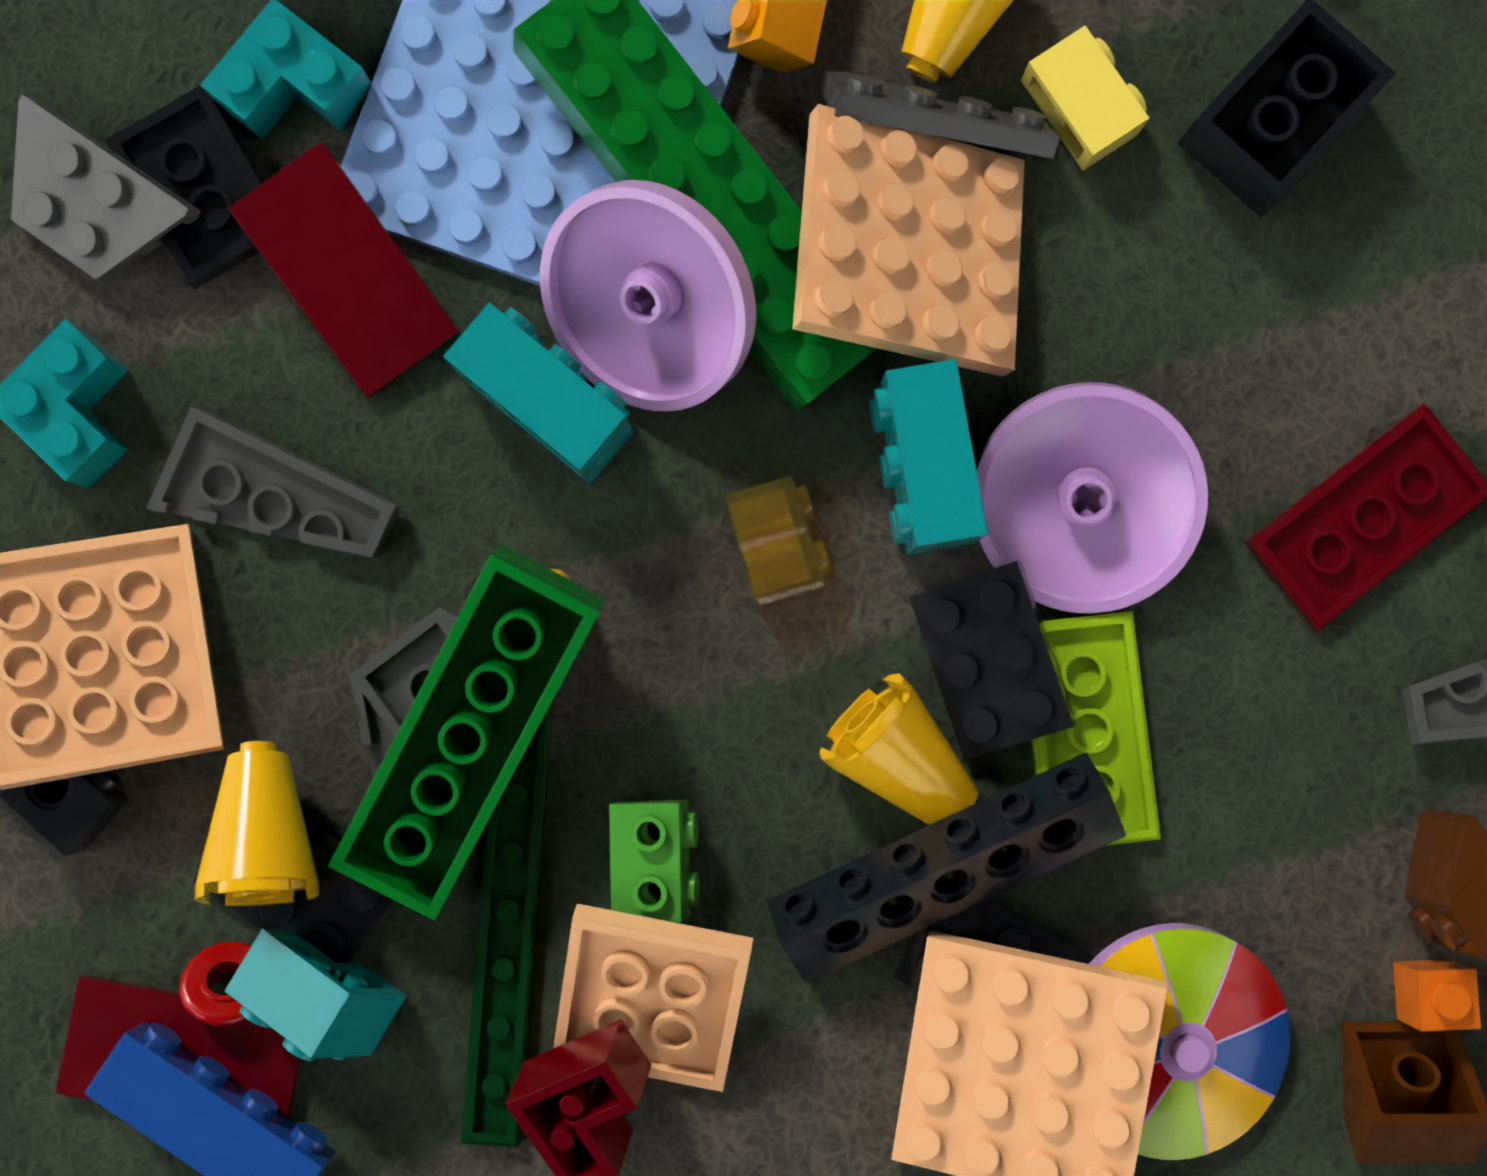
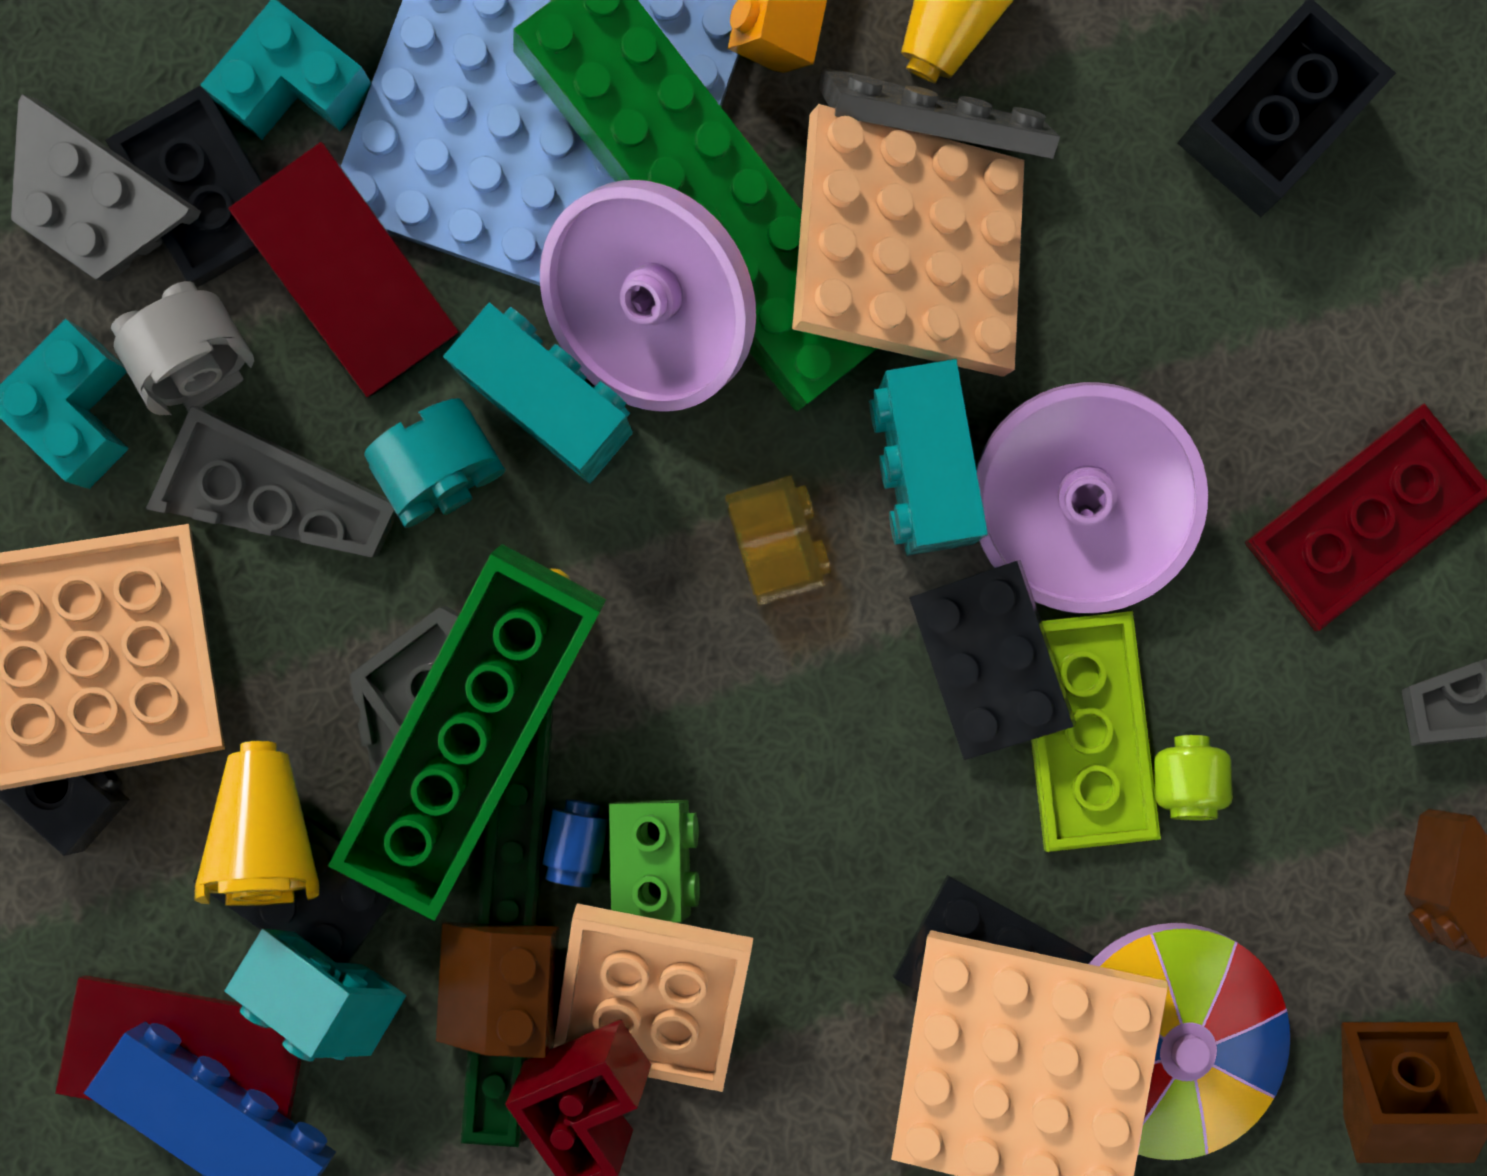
(181, 349): none -> light grey brick
(201, 975): red piece -> none
(433, 462): none -> teal brick
(498, 988): none -> reddish brown slope
(575, 843): none -> blue brick
(900, 753): yellow cone -> none
(946, 868): black brick -> none
(1085, 97): light yellow brick -> none
(1193, 779): none -> lime head
(1437, 995): orange brick -> none

